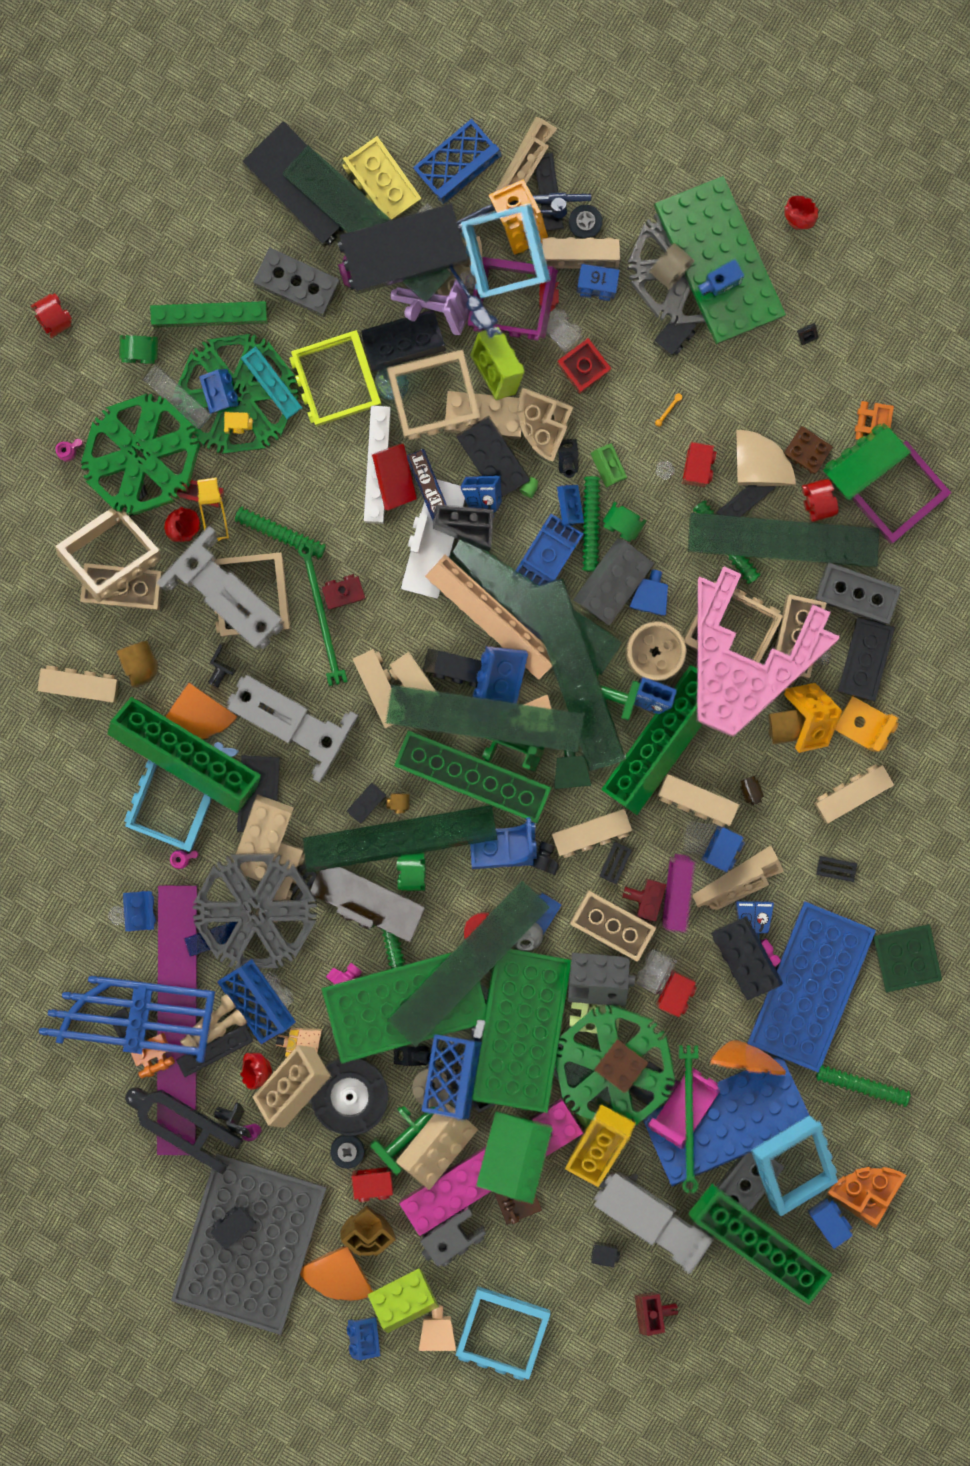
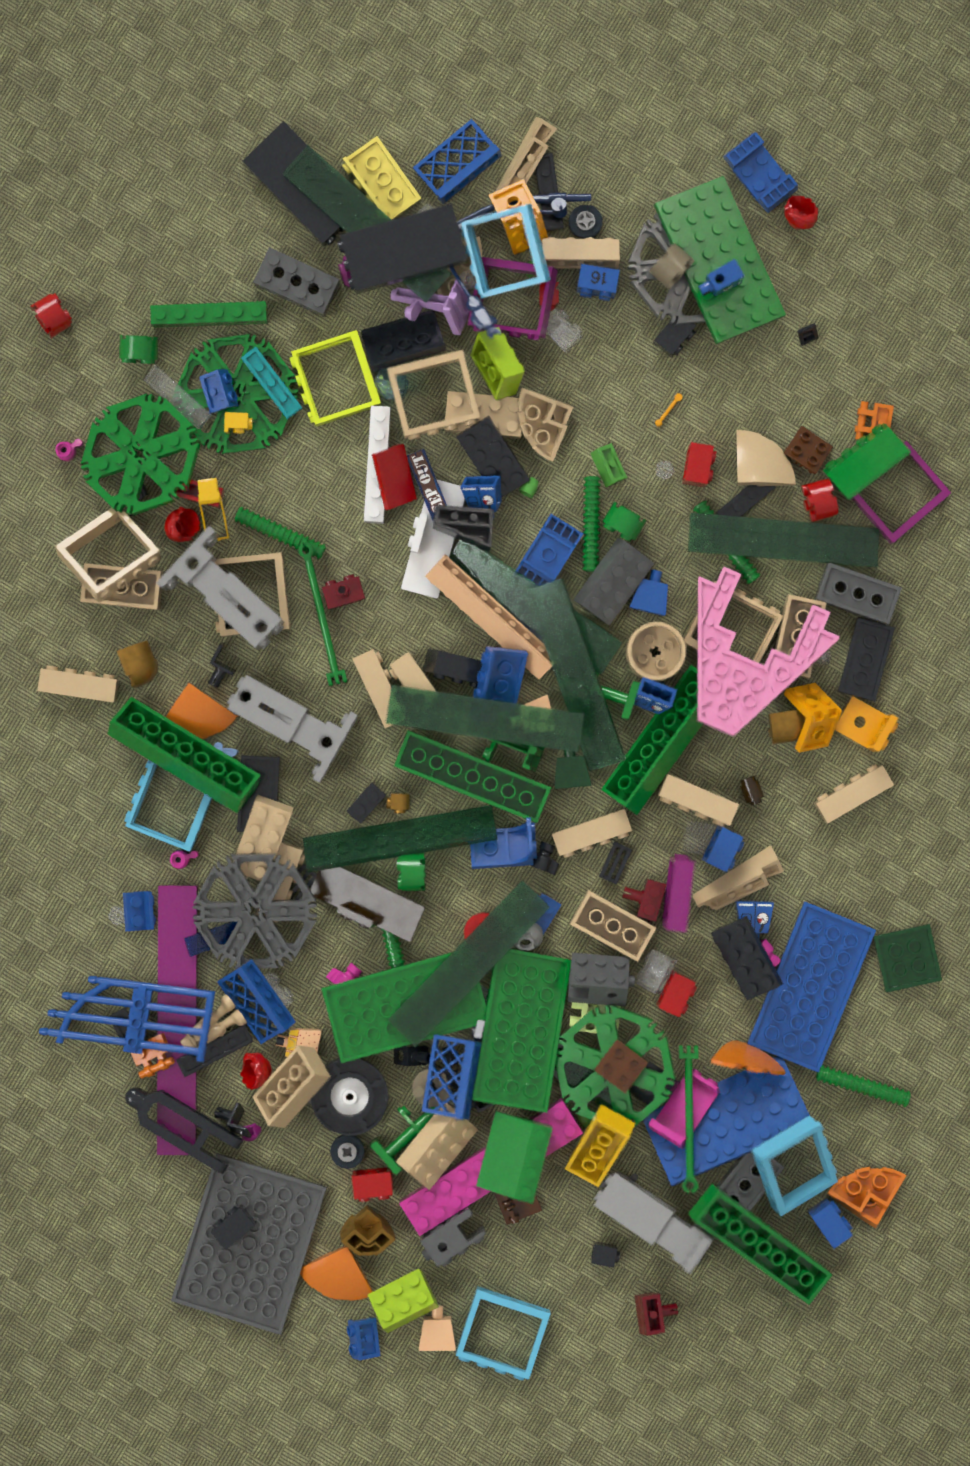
(568, 458): black bracket -> none
(570, 504): blue bracket -> none
(584, 366): red brick -> none
(760, 172): none -> blue plate
(852, 872): black tile -> none

